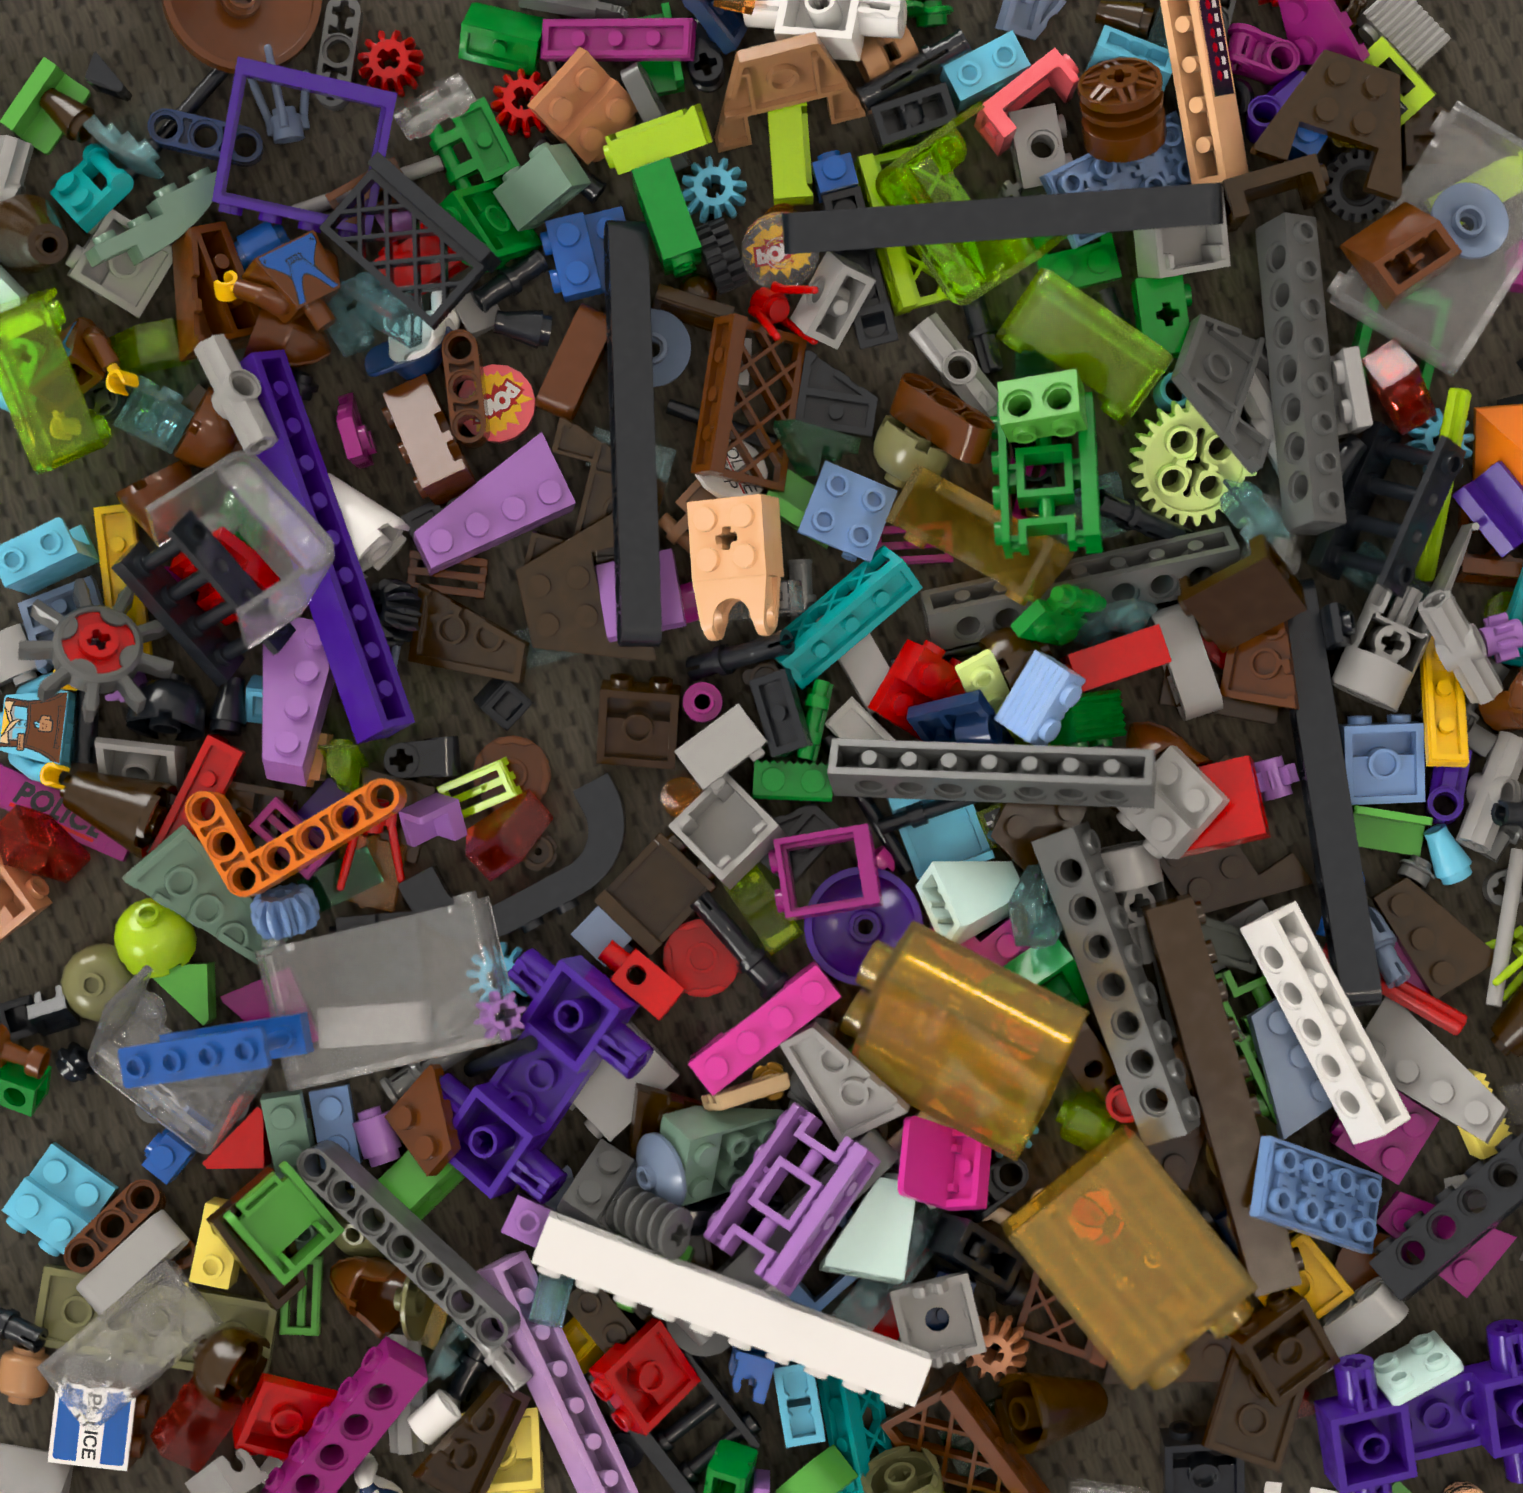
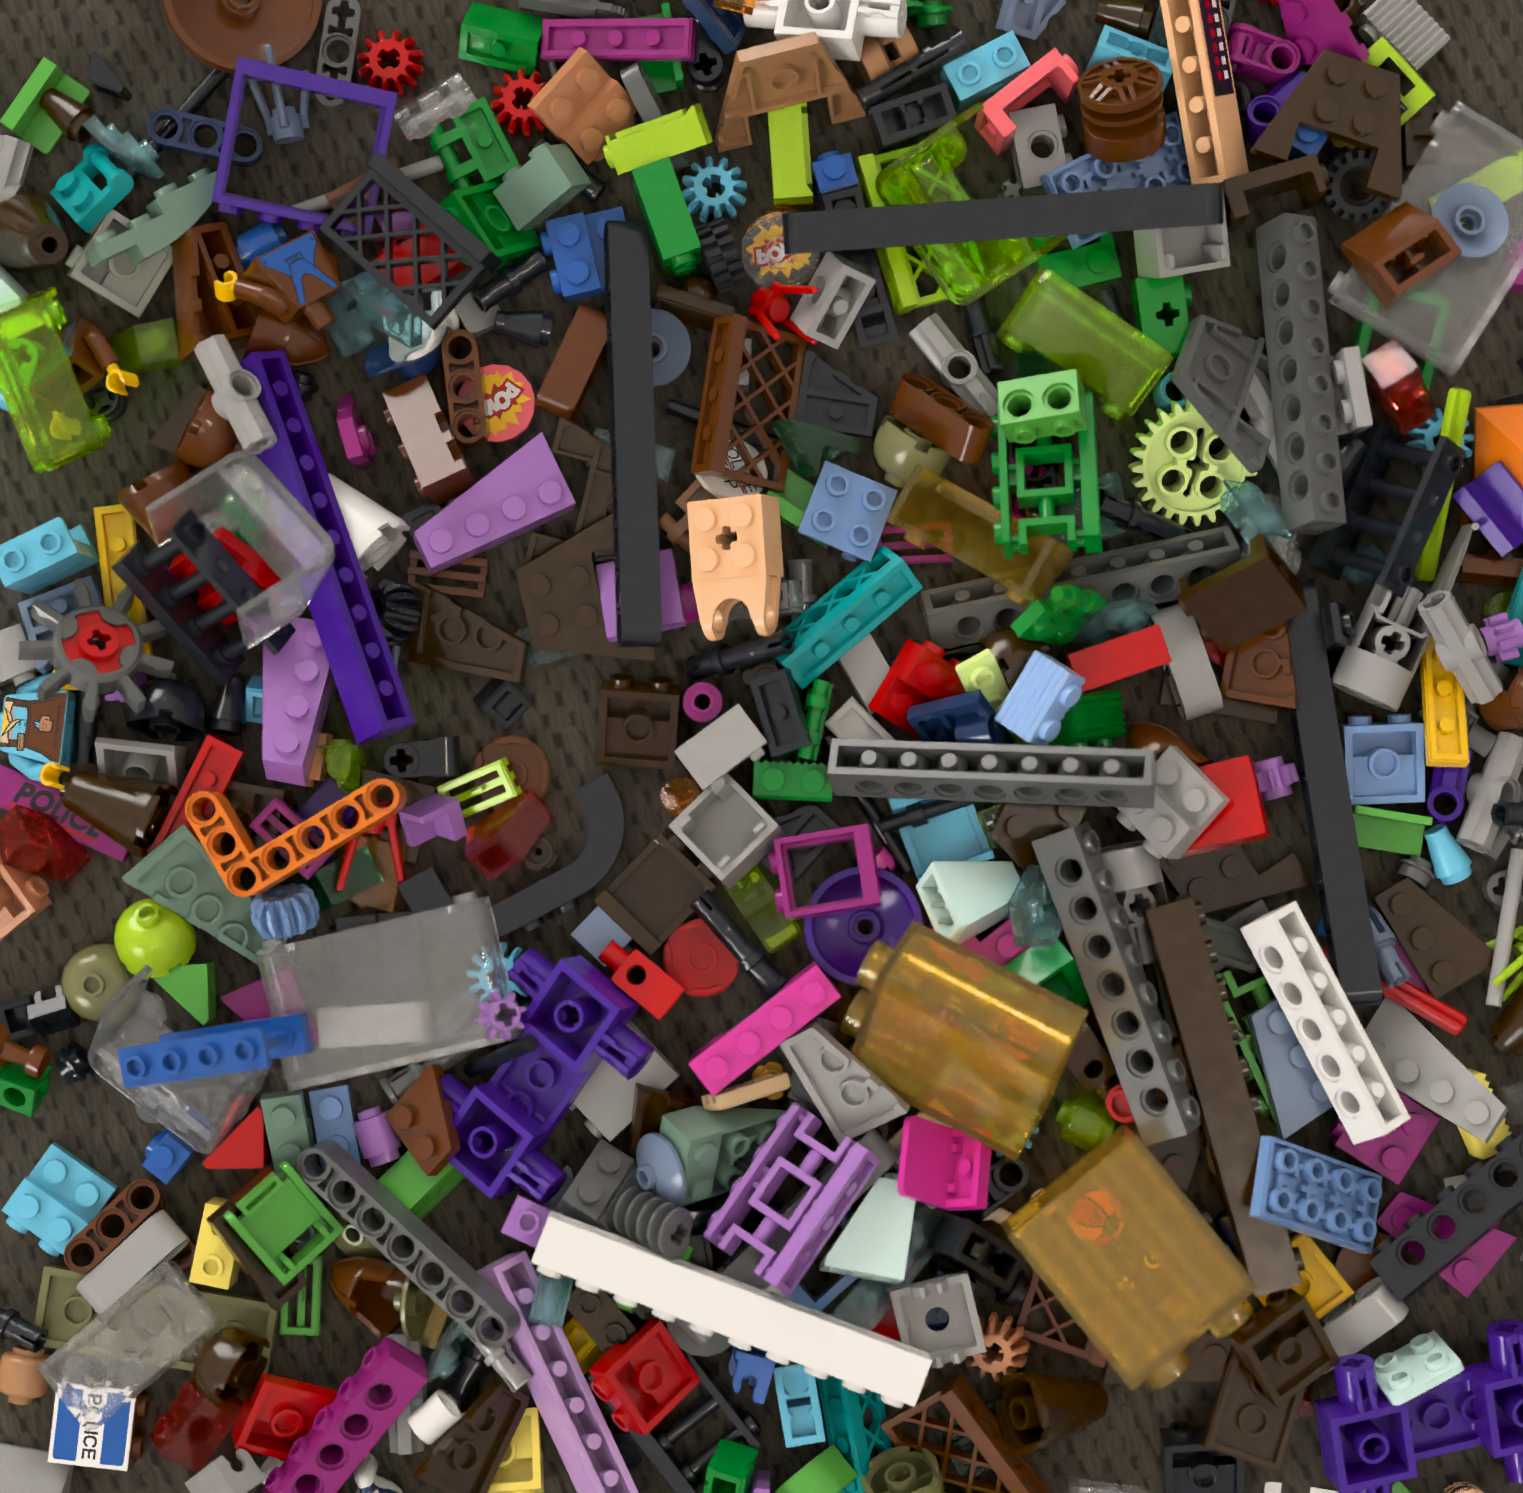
(154, 415): clear light blue bracket -> none

